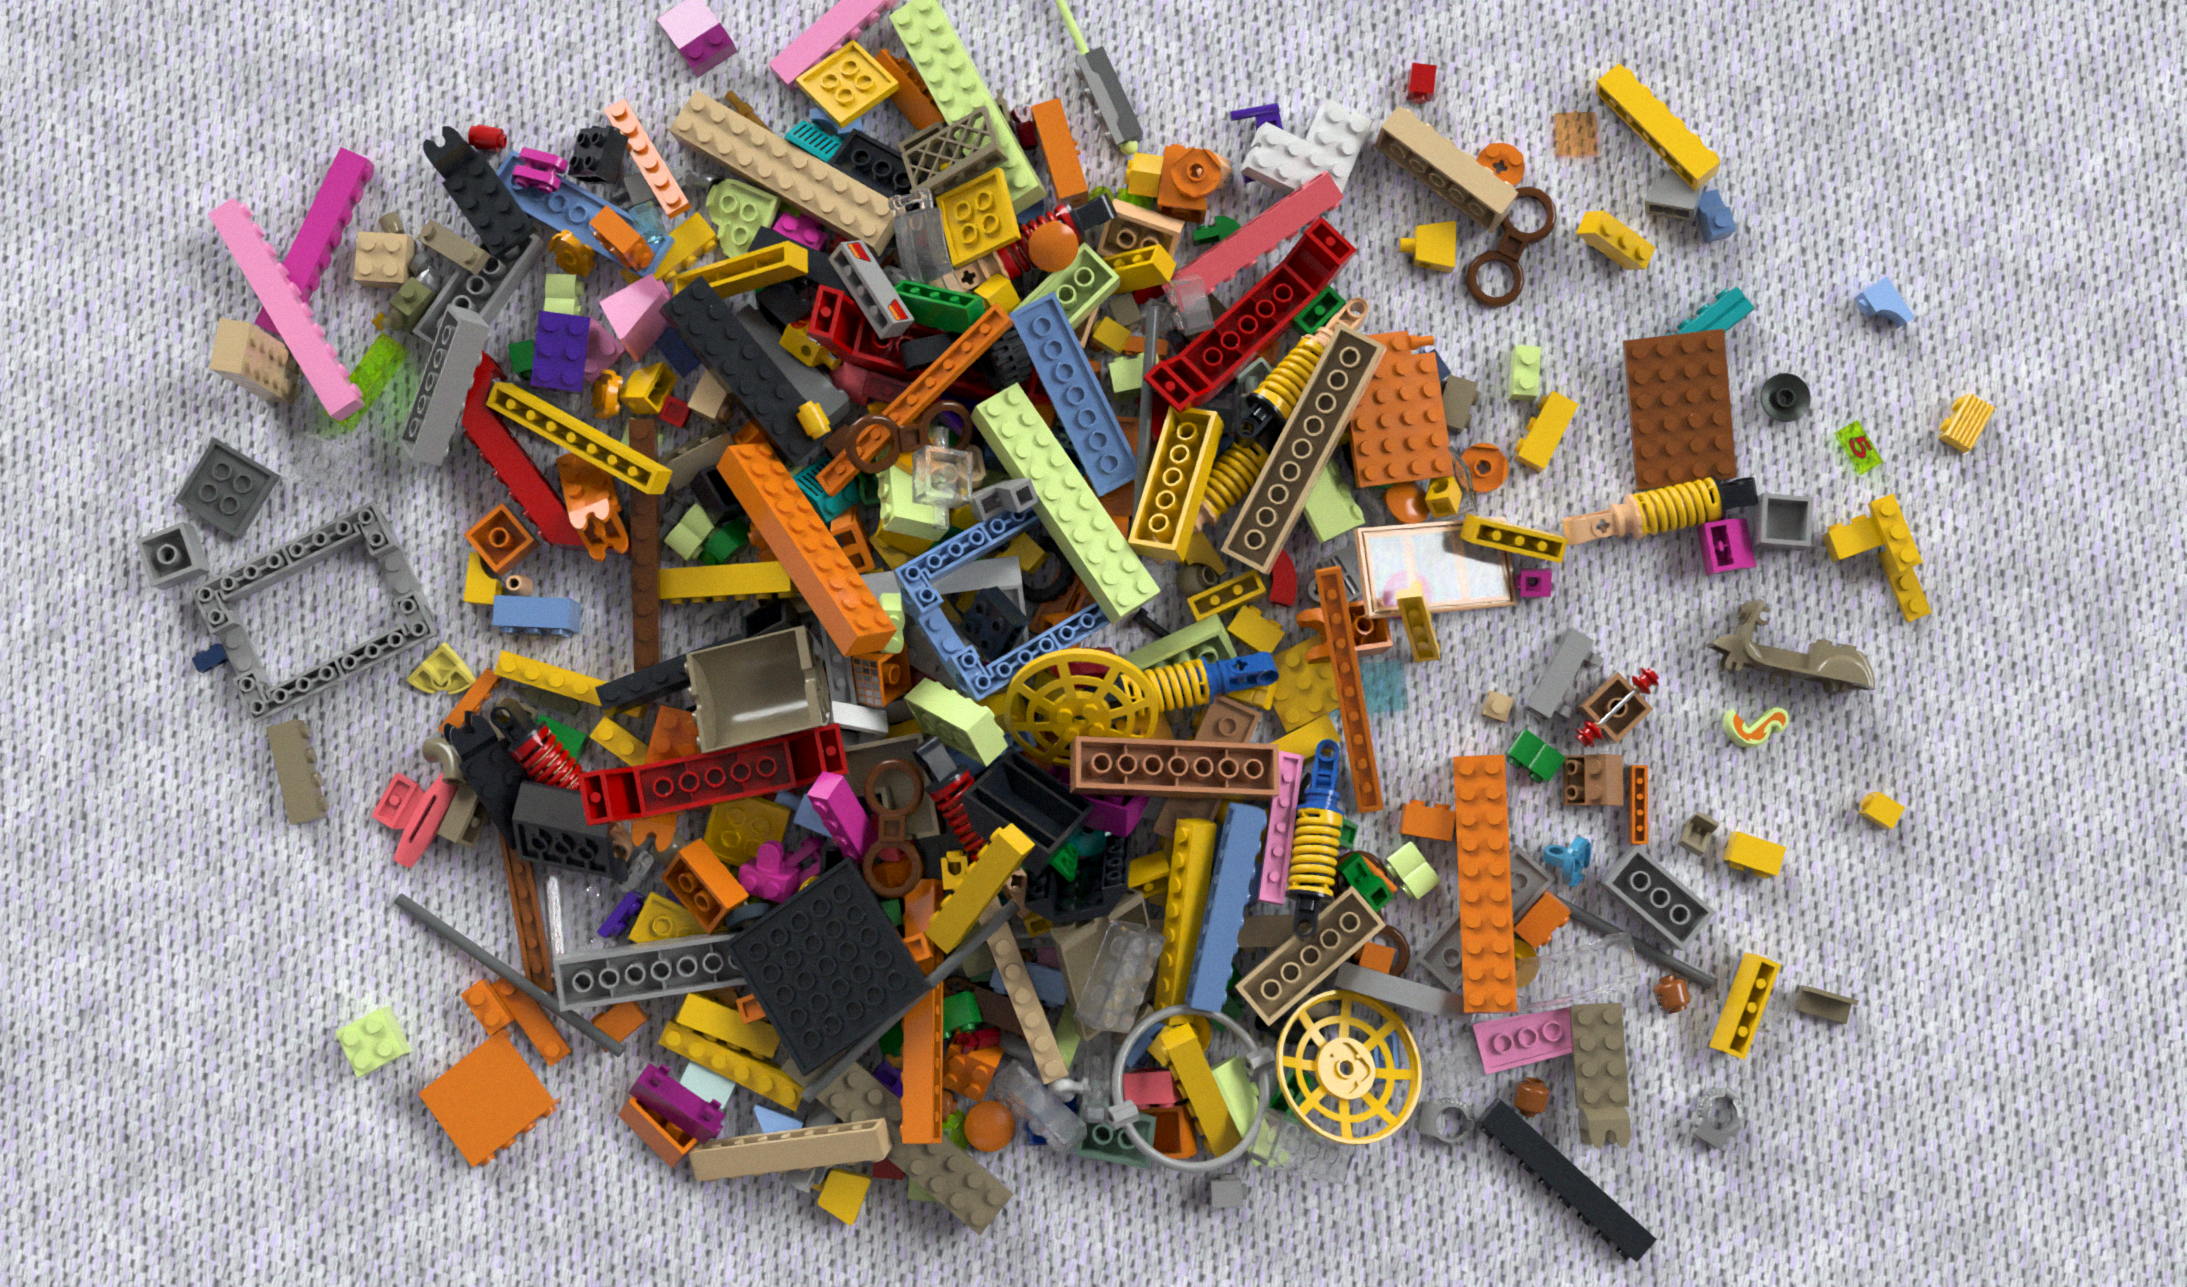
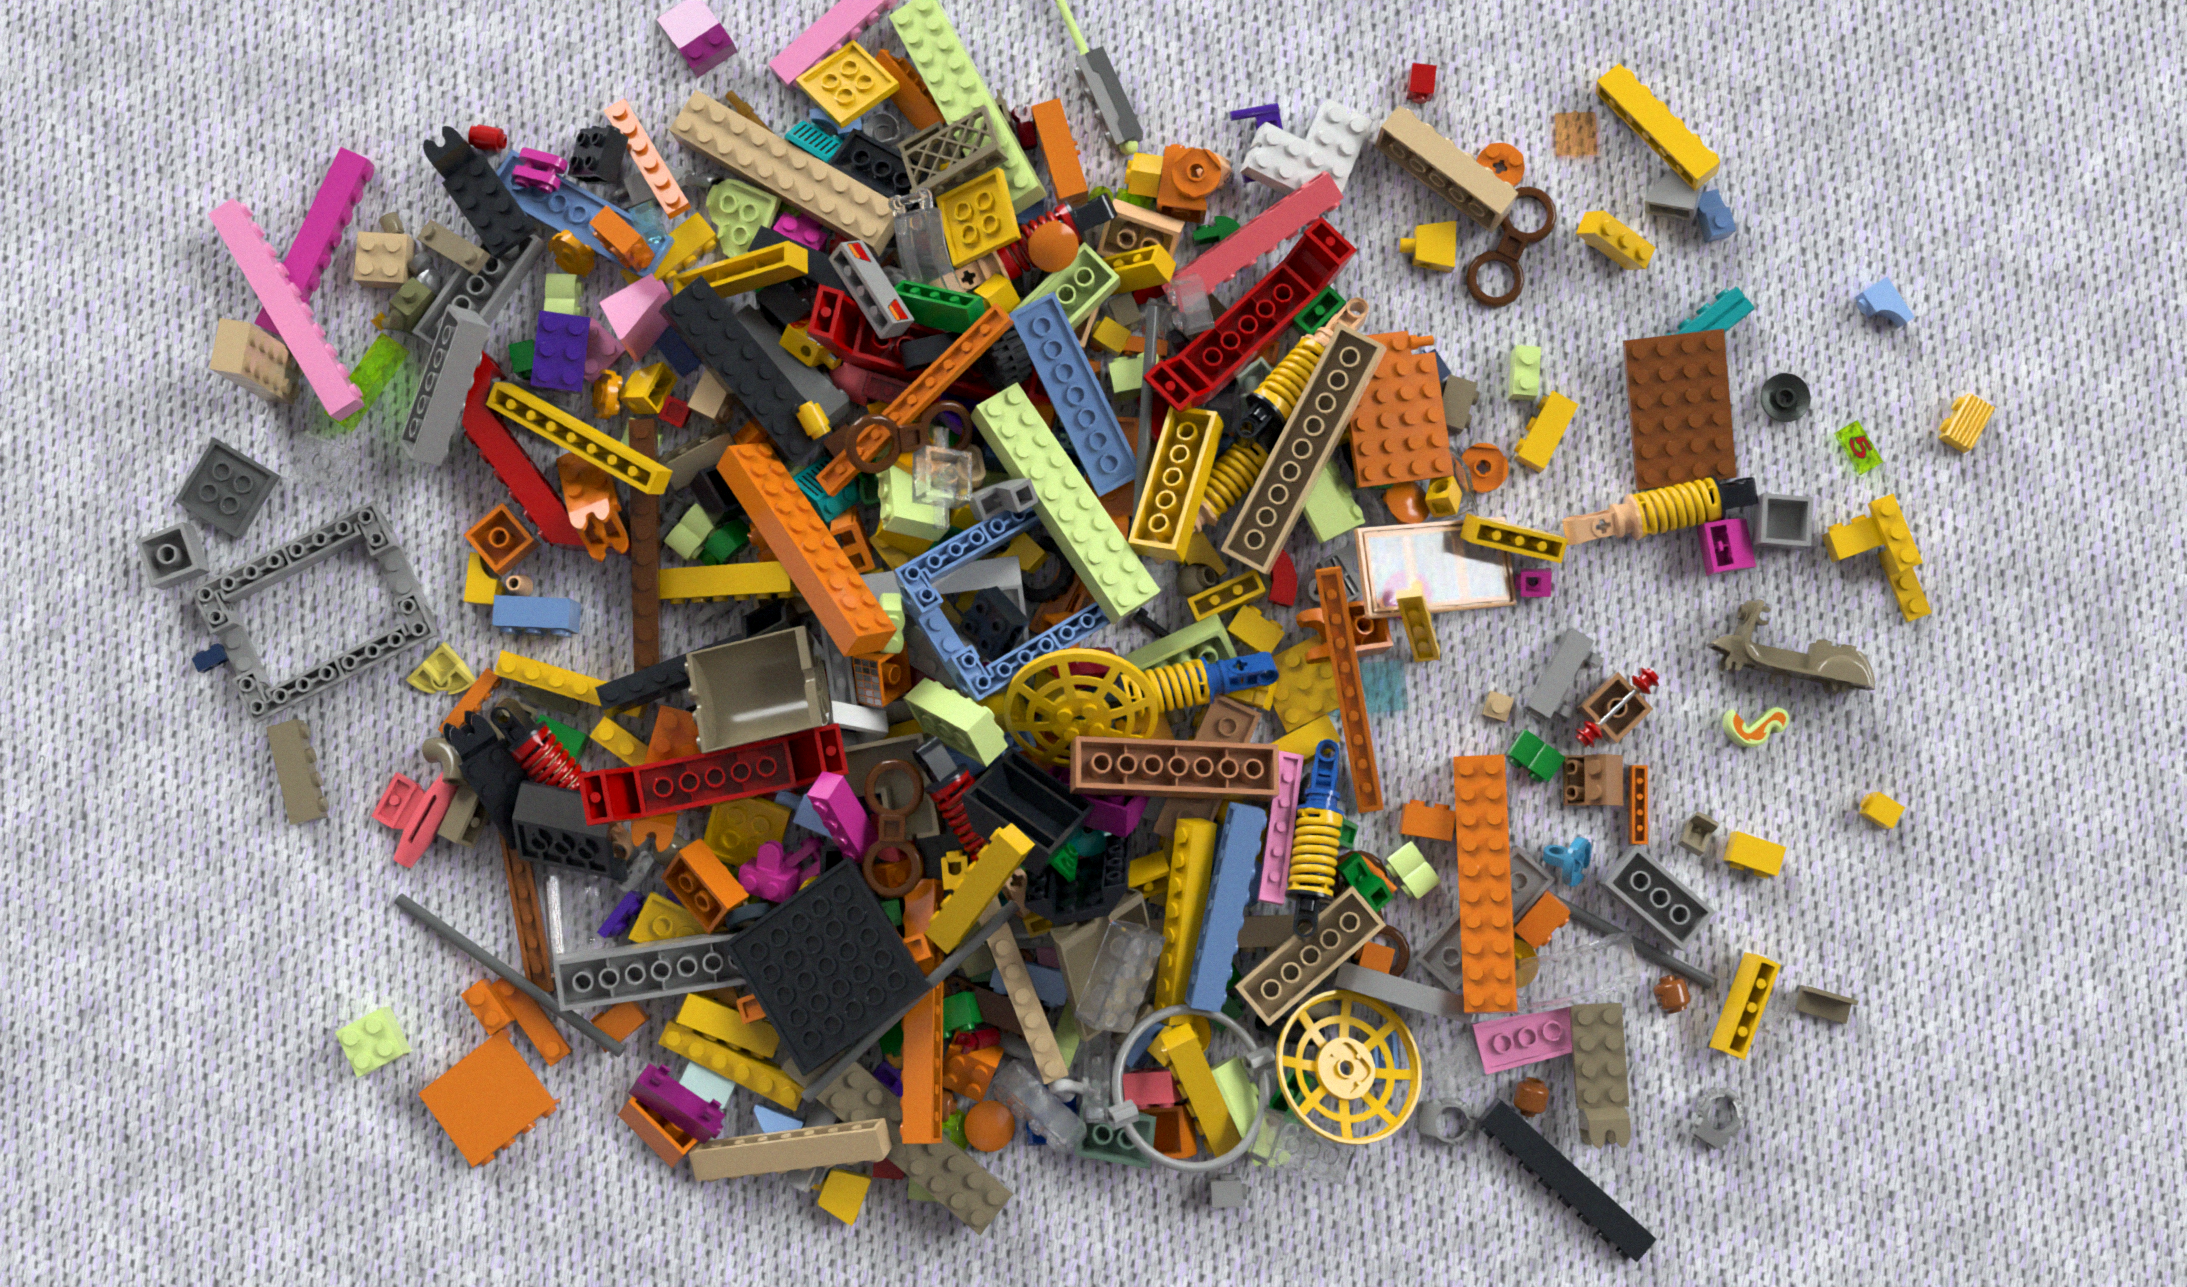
(882, 128): none -> light grey hair

